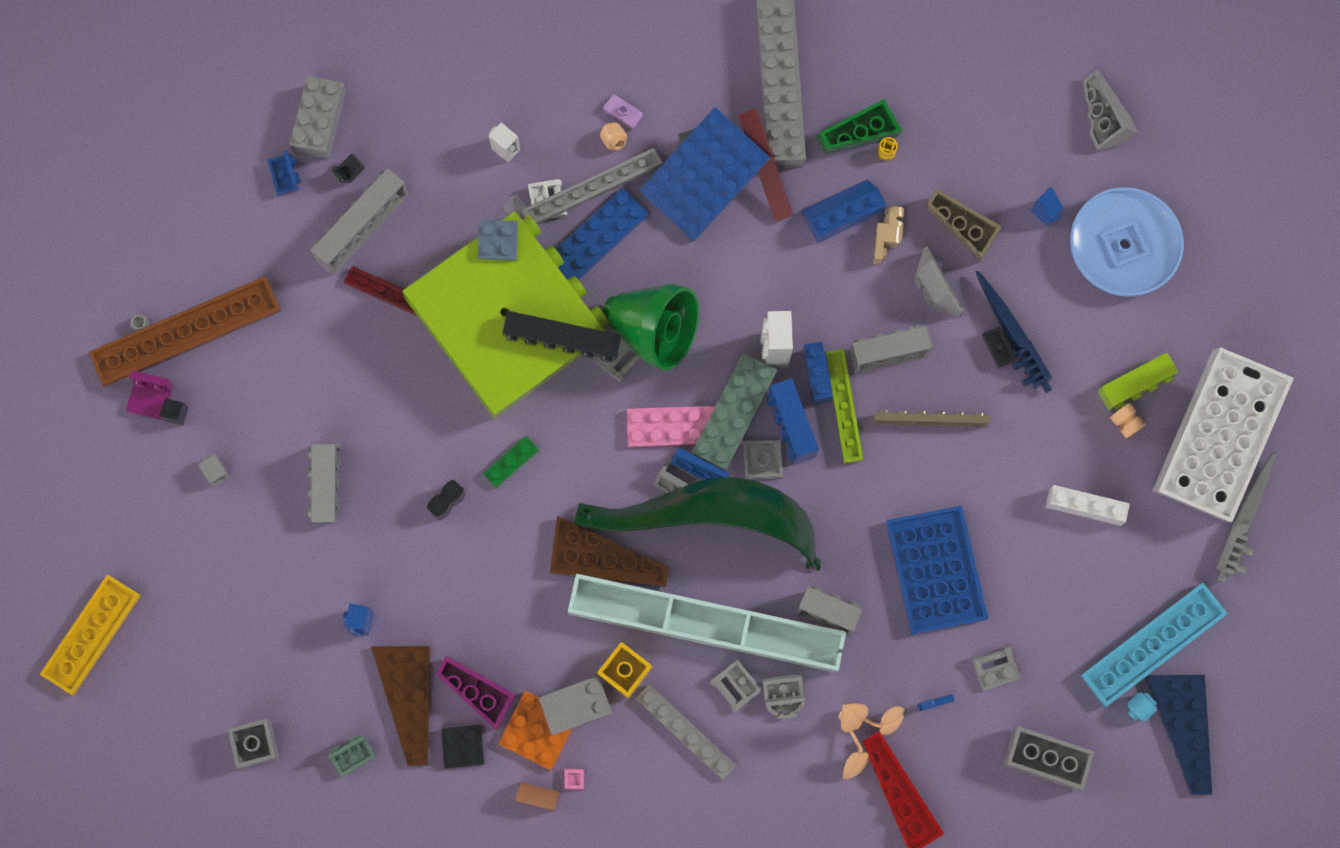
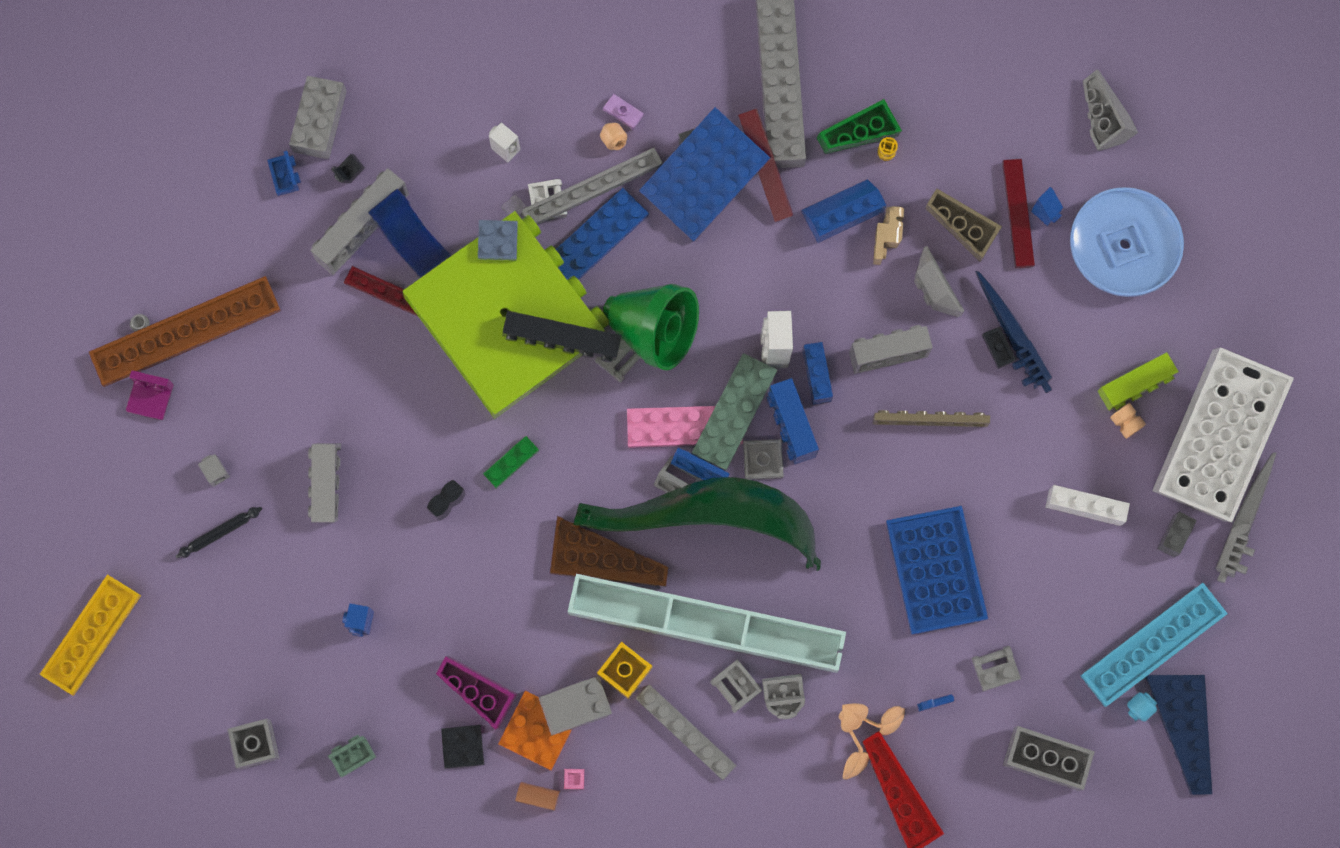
(173, 411): black brick -> none
(219, 532): none -> black wheel
(407, 689): reddish brown wing -> none
(408, 234): none -> clear blue windscreen
(829, 610): light grey brick -> none
(844, 406): lime plate -> none
(1018, 213): none -> dark red tile
(1176, 534): none -> dark grey brick

